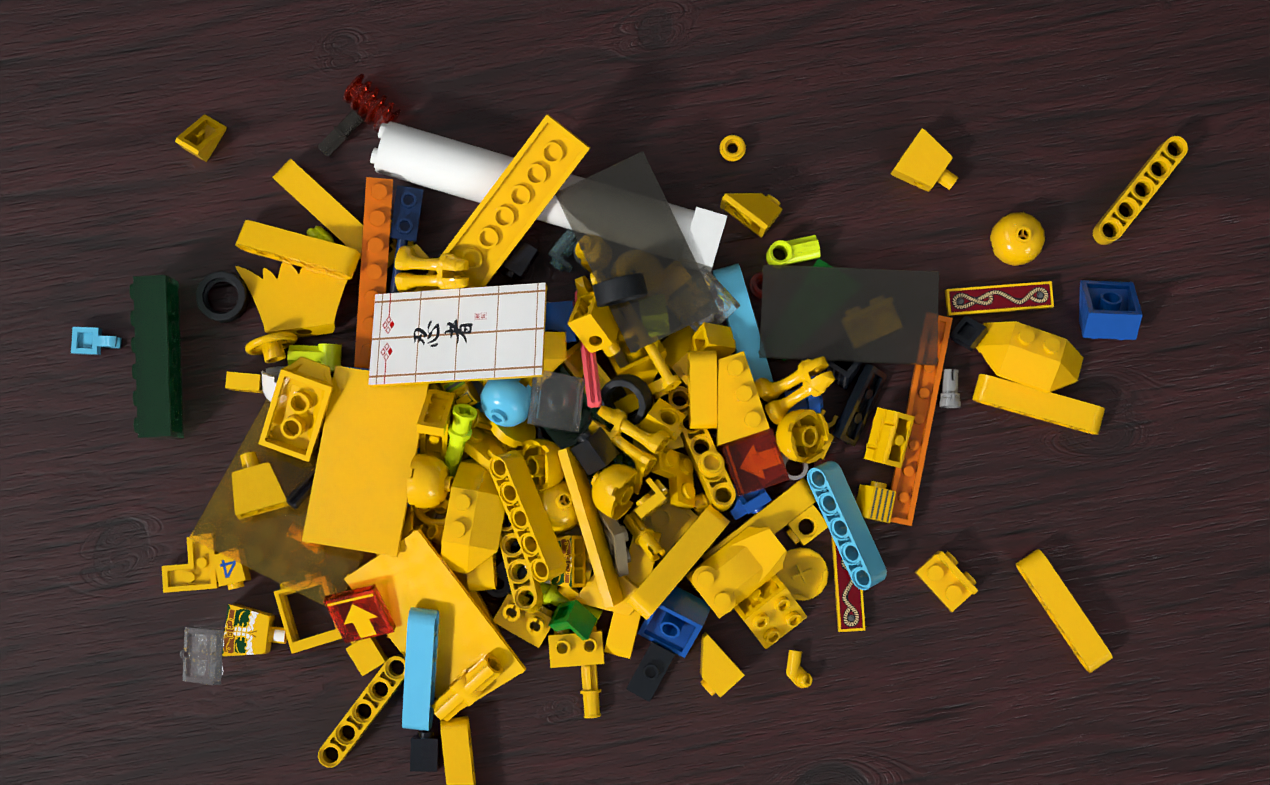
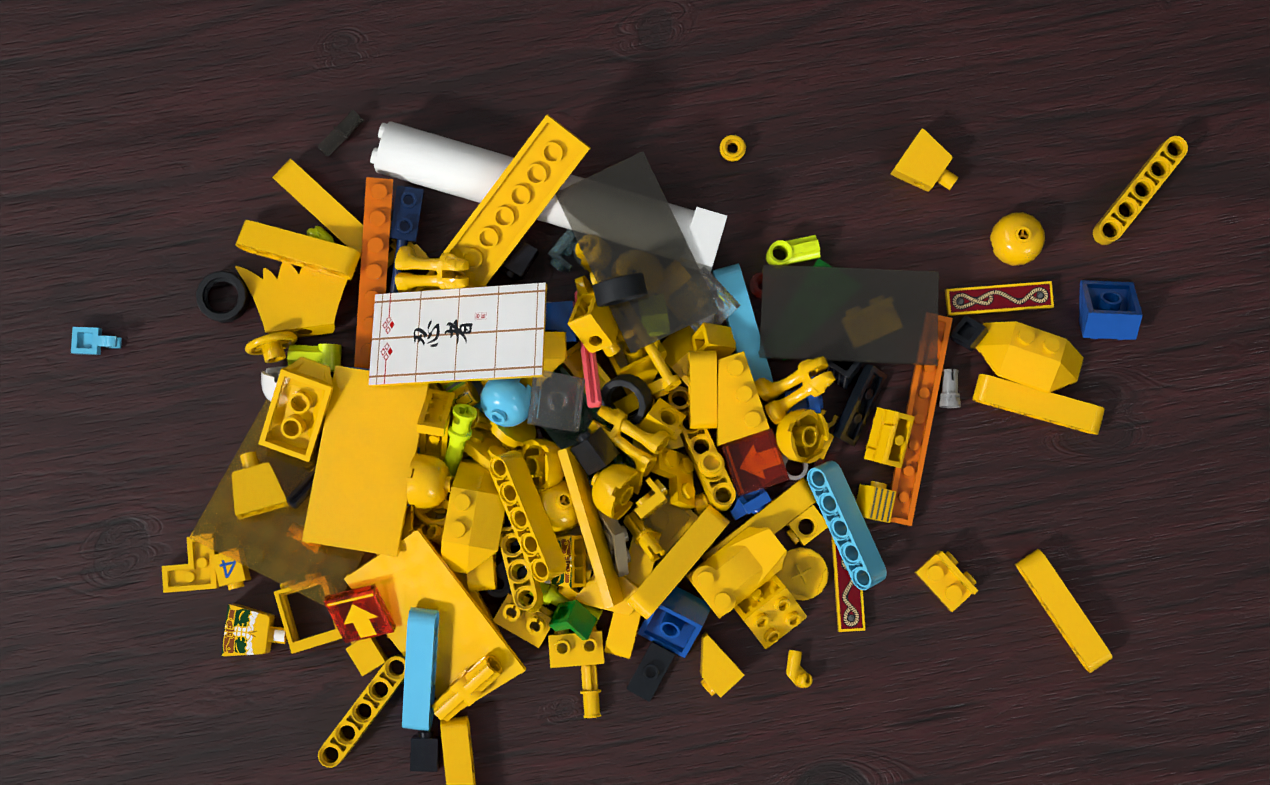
(157, 357): clear green brick -> none
(202, 137): yellow slope -> none
(204, 655): clear plate -> none
(243, 382): yellow piece -> none
(368, 103): clear red piece -> none
(752, 210): yellow slope -> none

